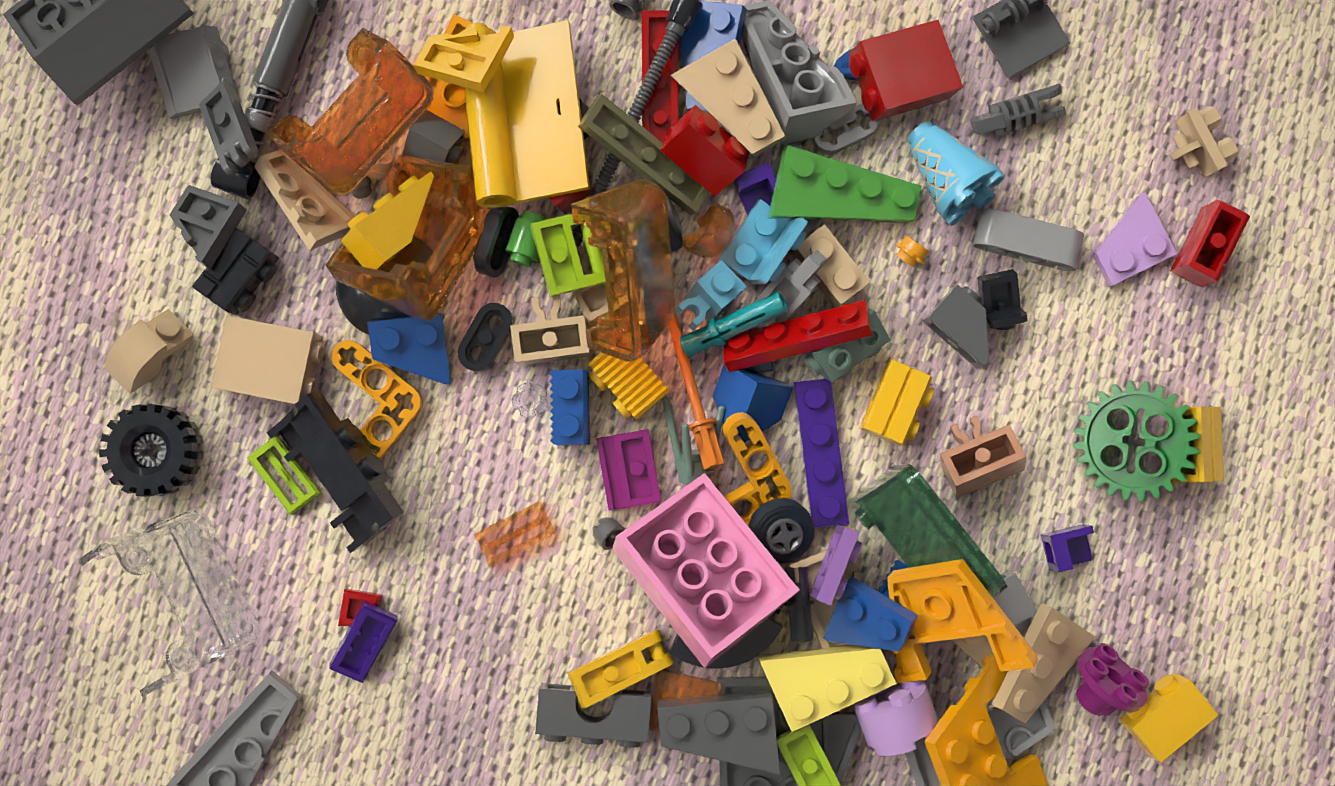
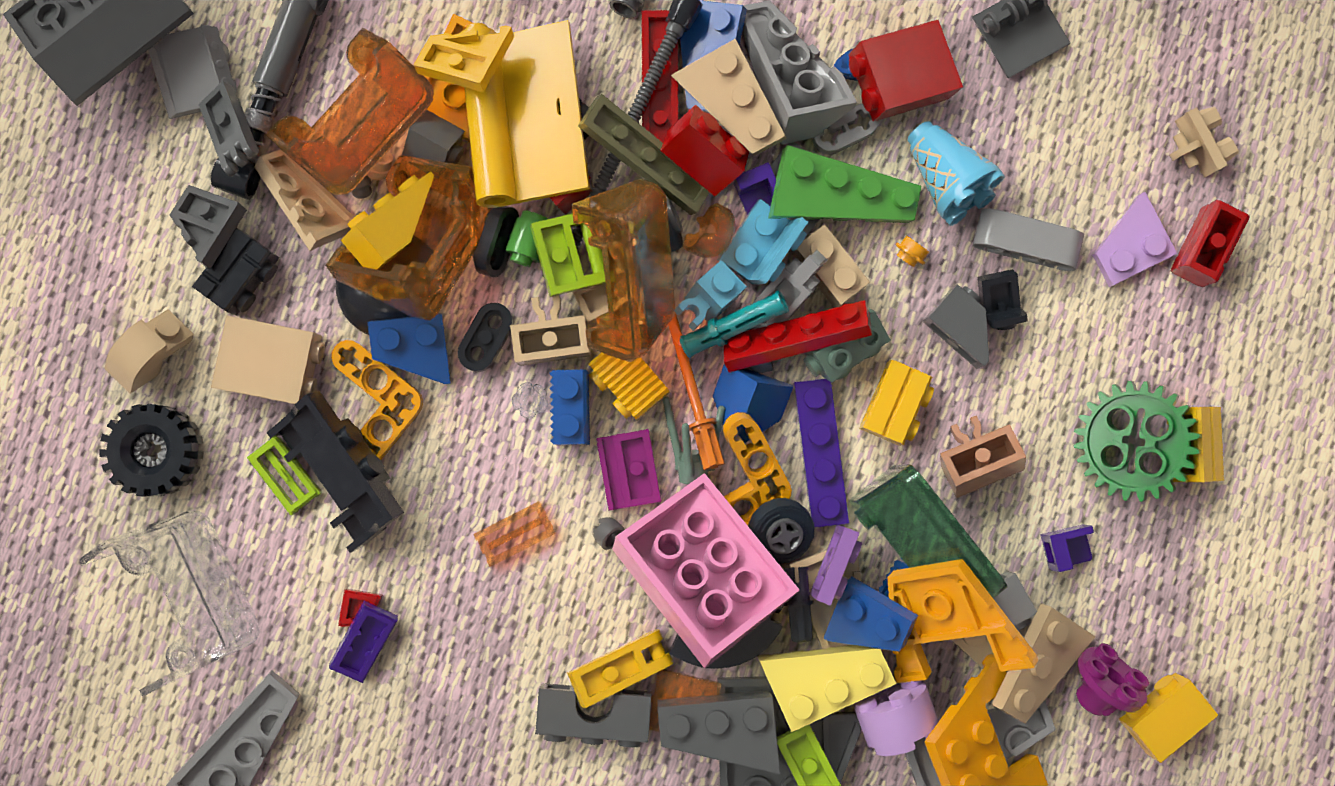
(1018, 112): dark grey hinge -> none

